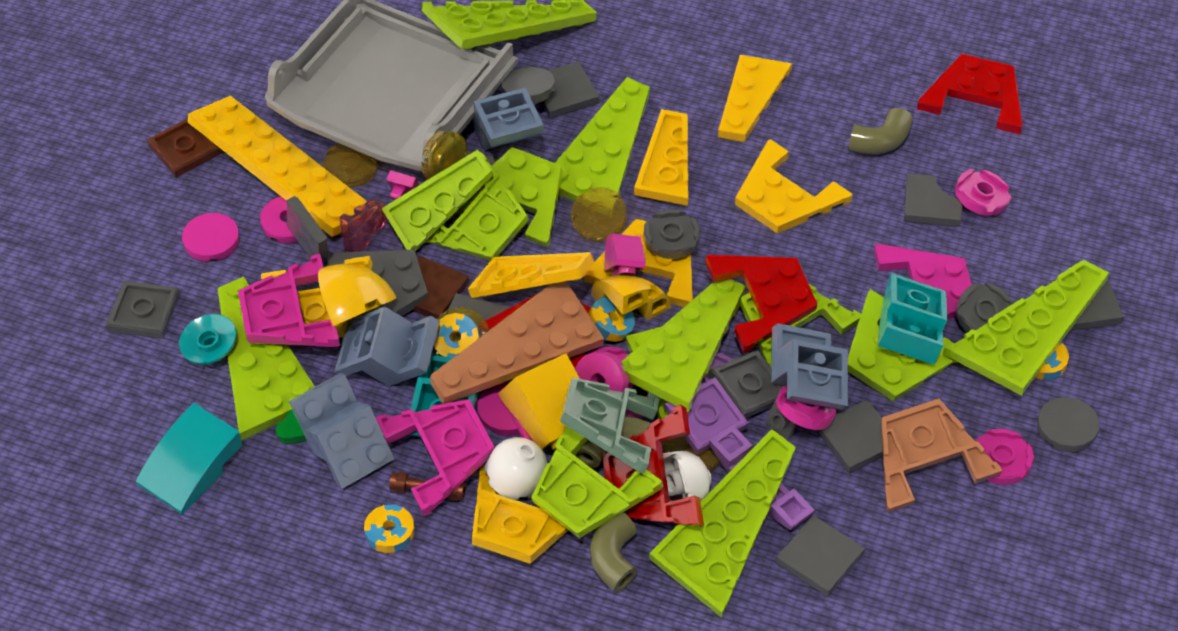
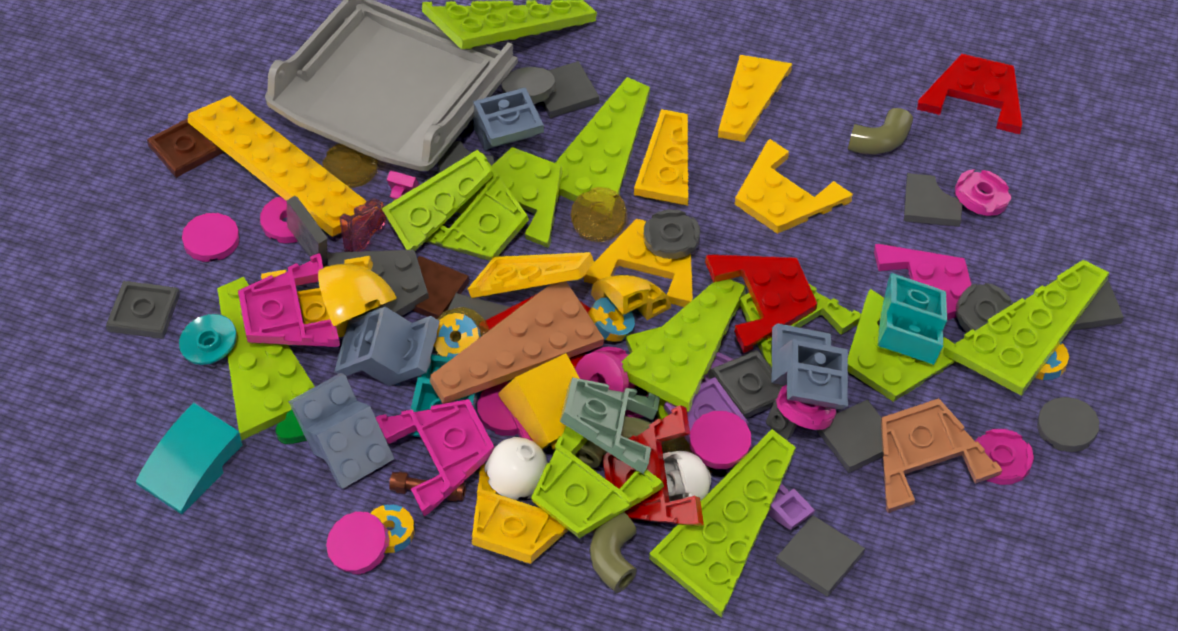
(357, 542): none -> dark pink tile
(442, 151): clear yellow tile -> none
(623, 254): dark pink slope -> none
(720, 439): none -> dark pink tile

